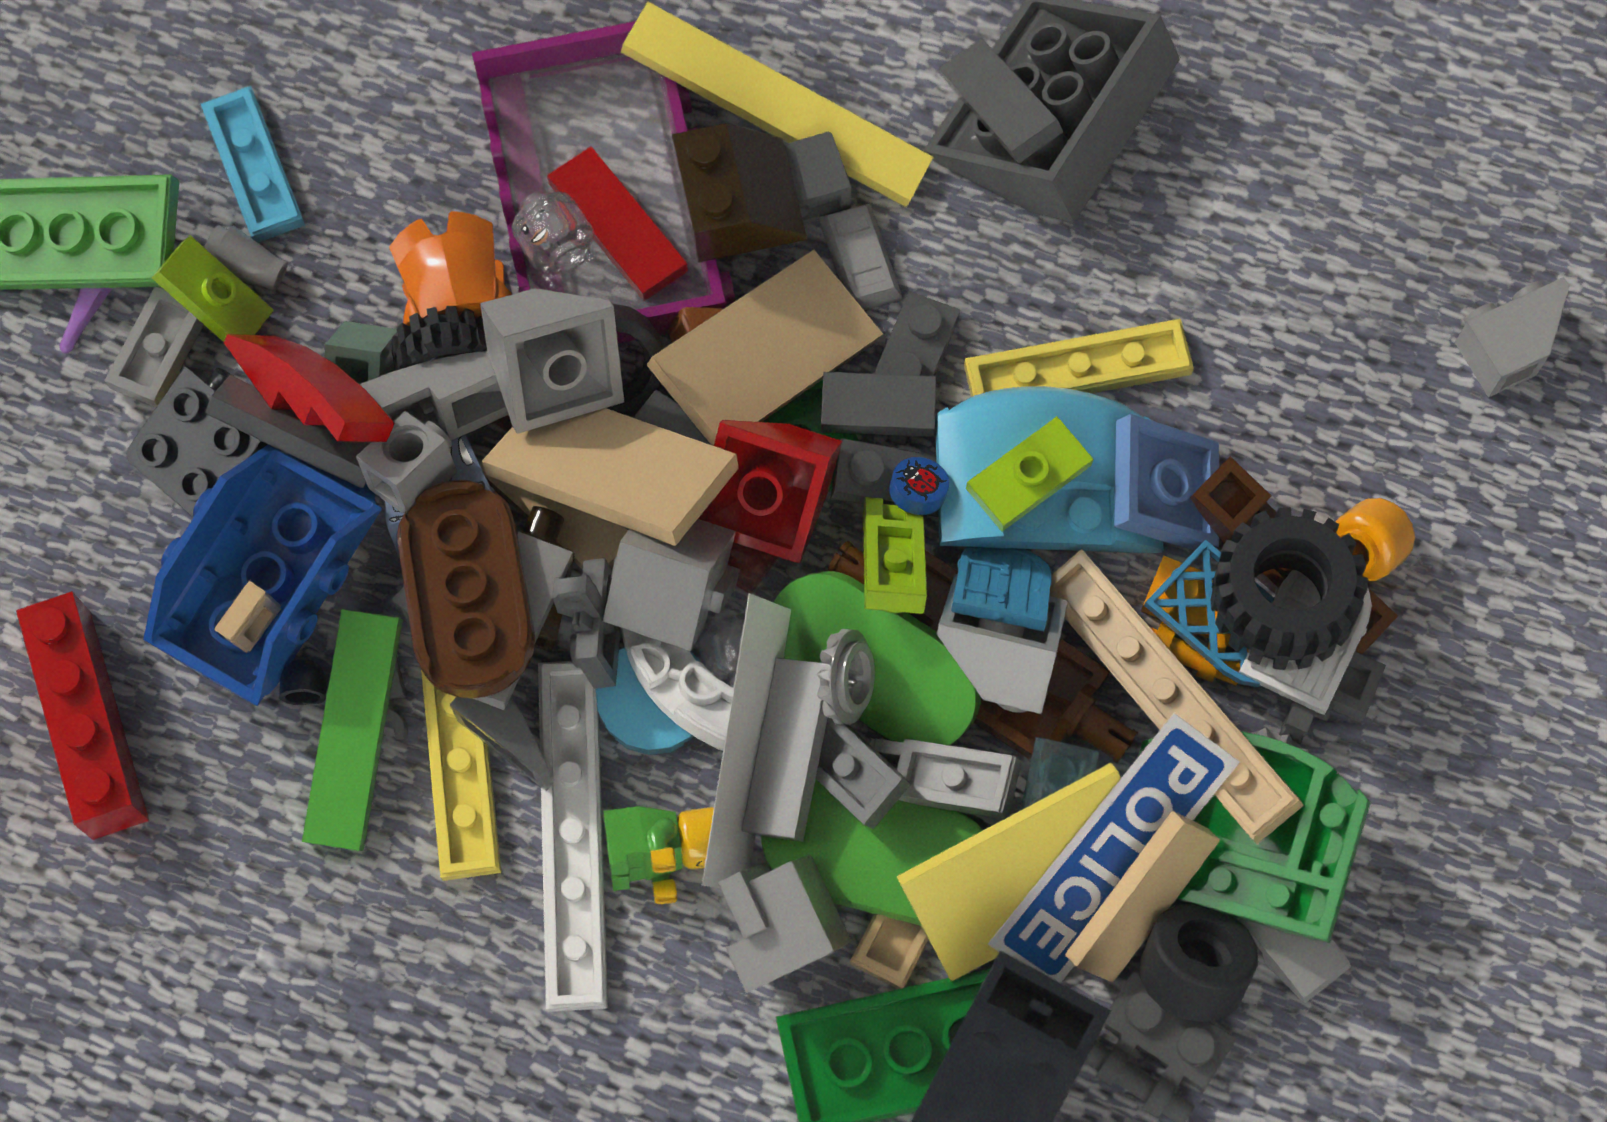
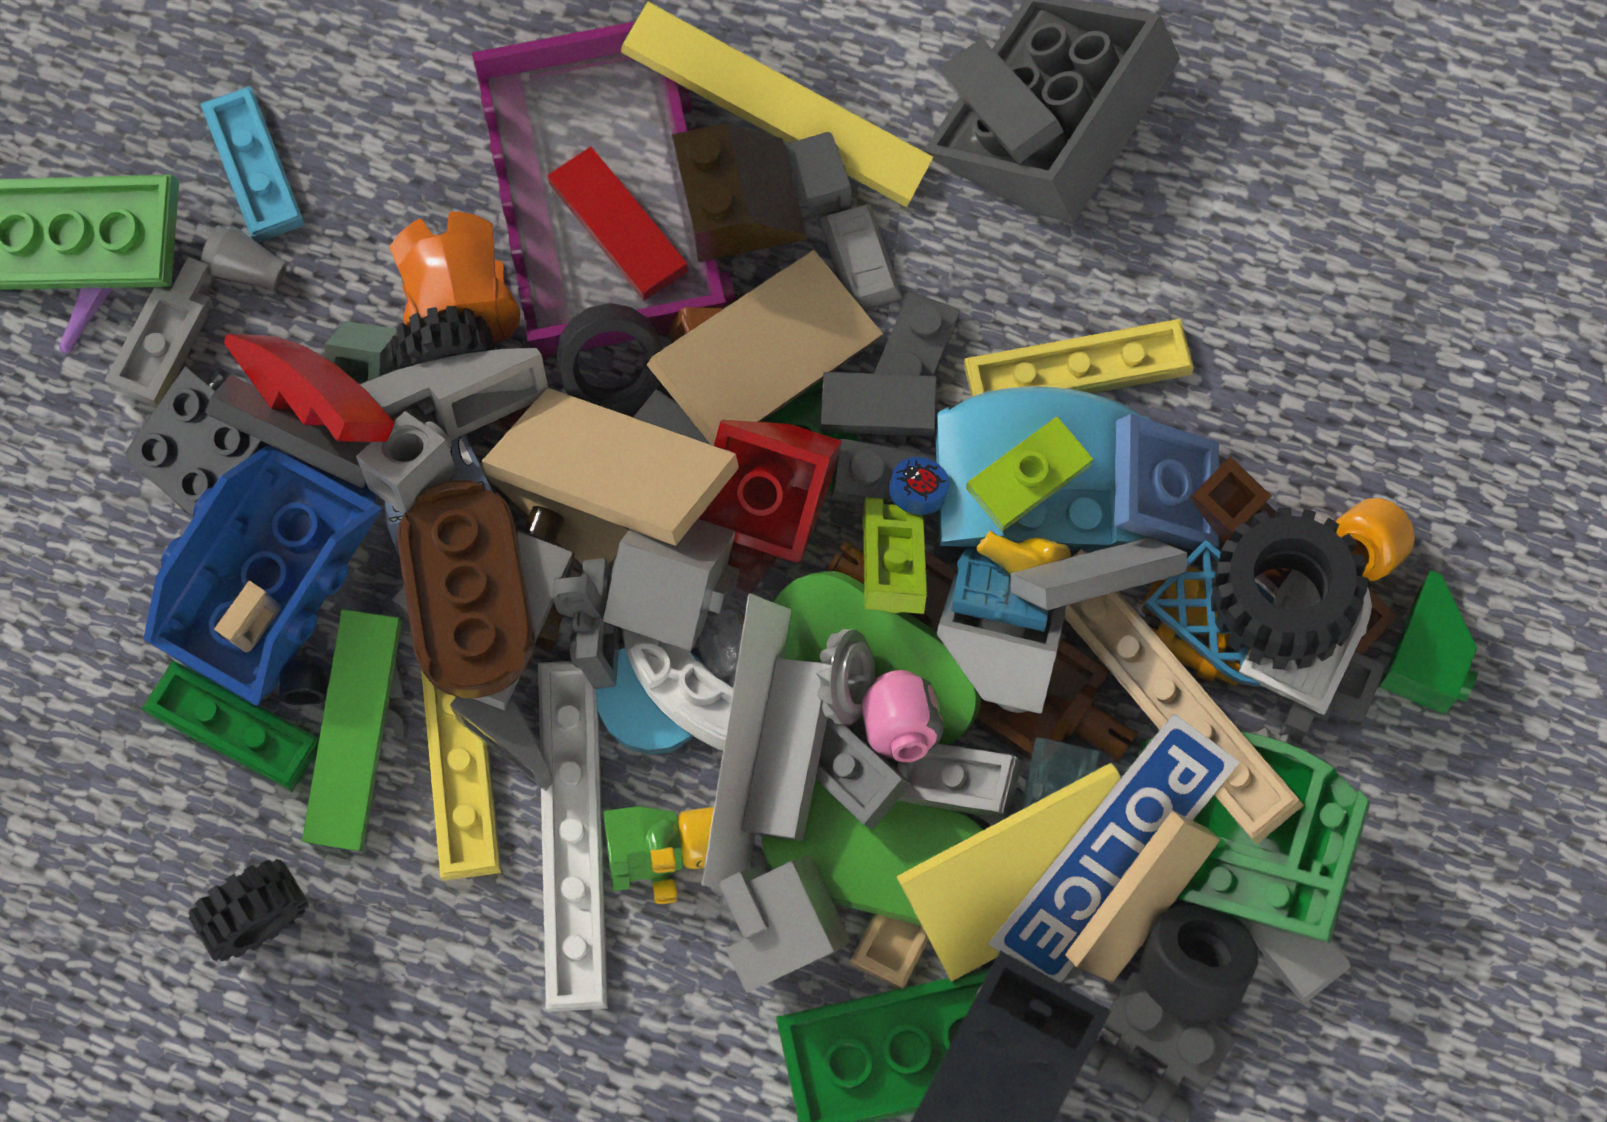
(82, 716): red brick -> none
(211, 291): lime plate -> none
(231, 726): none -> green tile
(248, 910): none -> black tyre
(552, 355): light grey slope -> none
(553, 232): clear head -> none
(902, 716): none -> bright pink head
(1021, 555): none -> yellow animal
(1098, 573): none -> light grey tile
(1432, 651): none -> green slope
(1515, 338): light grey slope -> none

